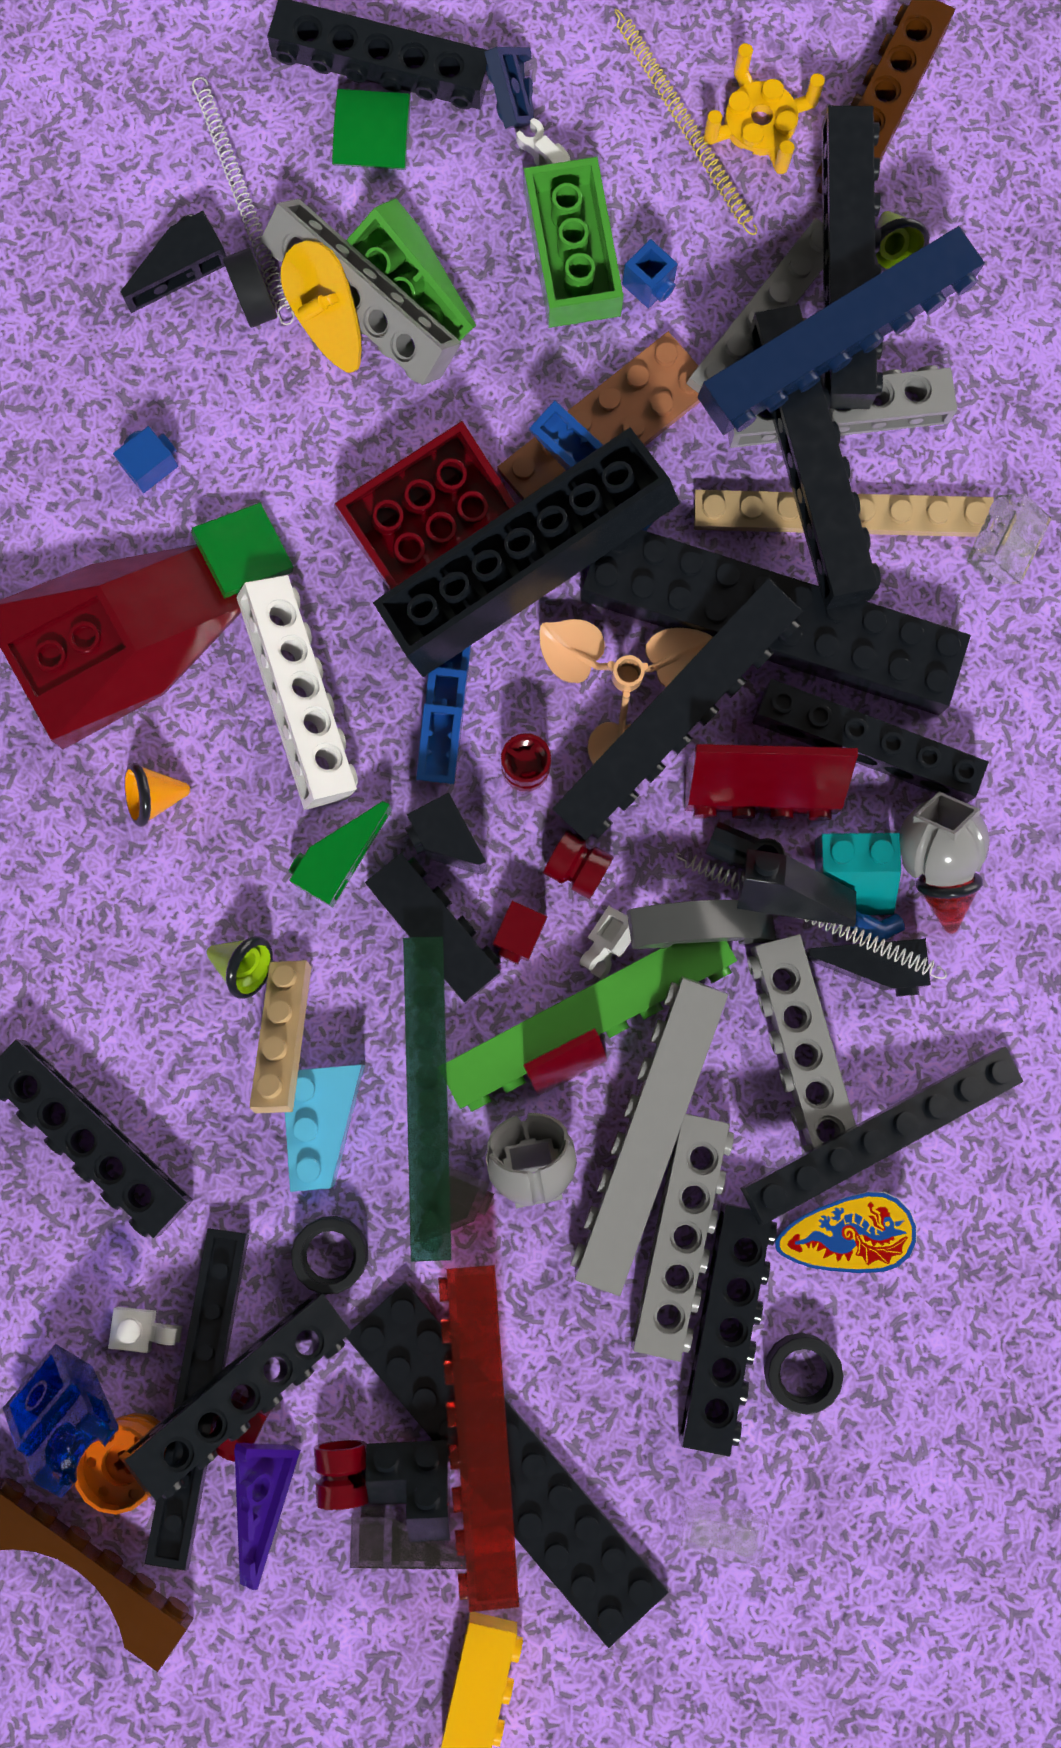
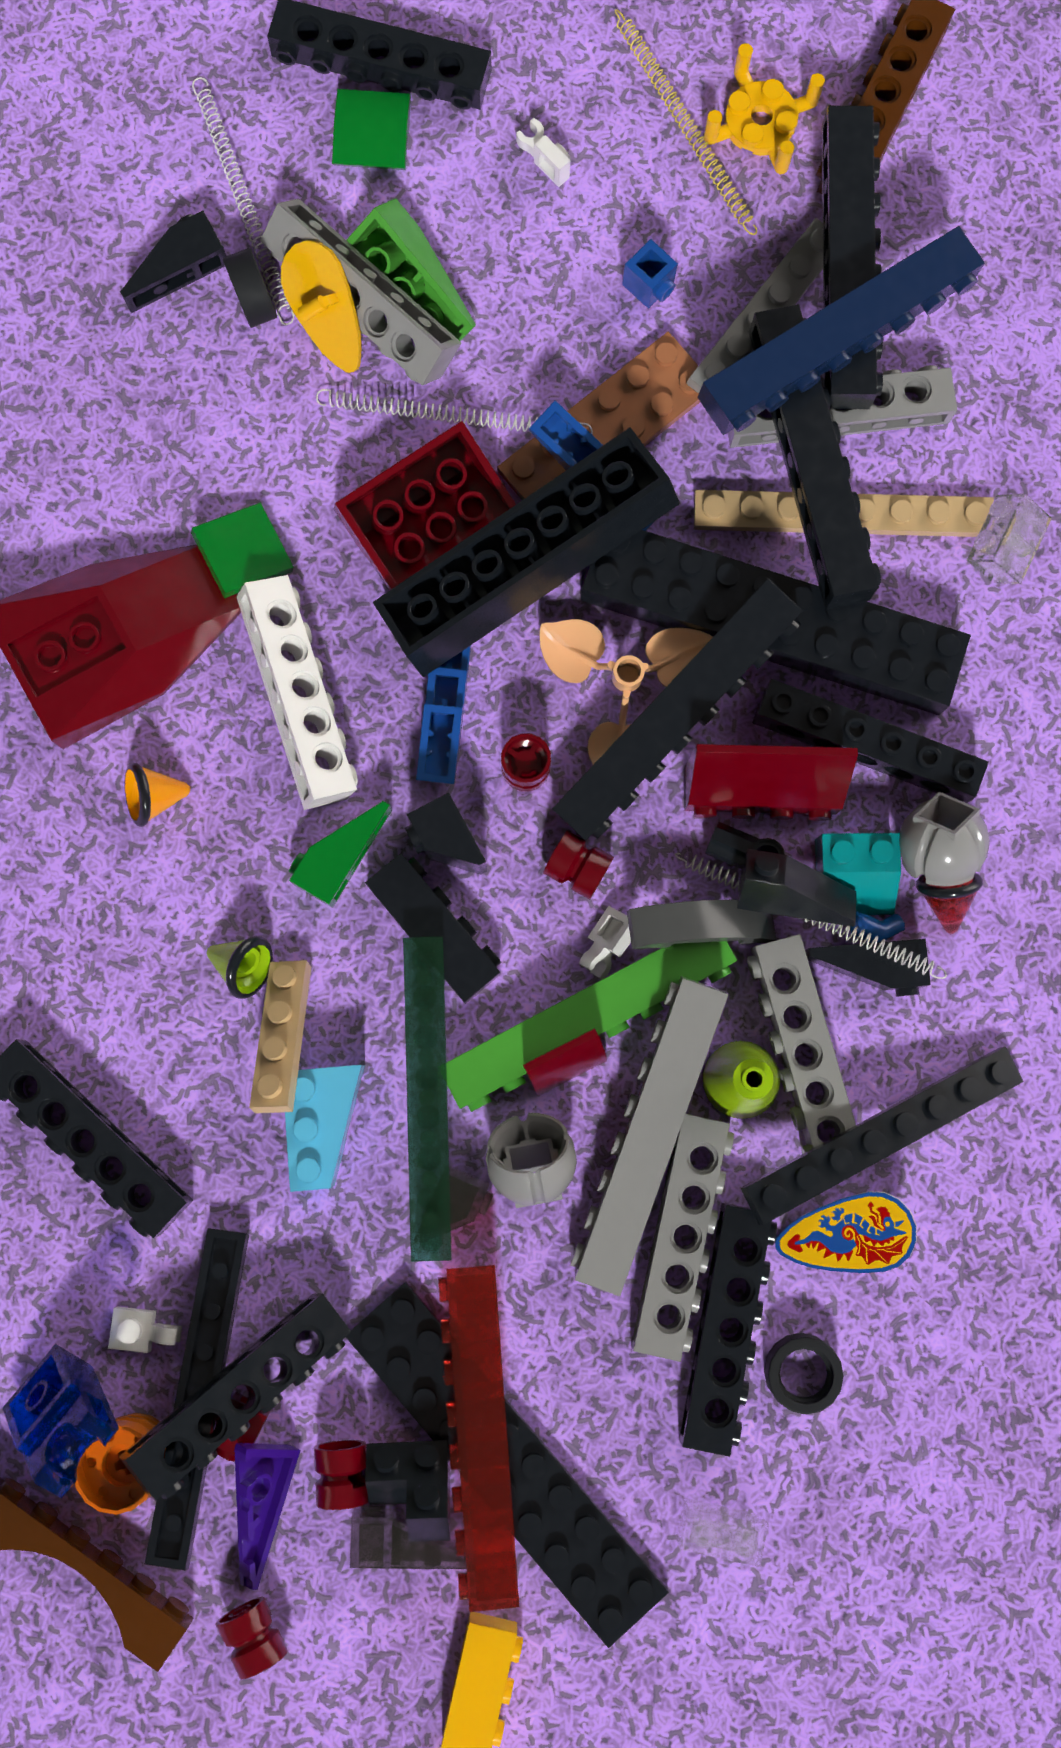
(146, 458): blue brick -> none
(254, 1642): none -> dark red wheel
(308, 1276): black tyre -> none
(432, 414): none -> white piece
(511, 87): dark blue wing -> none
(519, 933): dark red brick -> none
(573, 242): bright green brick -> none
(726, 1079): none -> lime cone
(899, 232): lime hat -> none

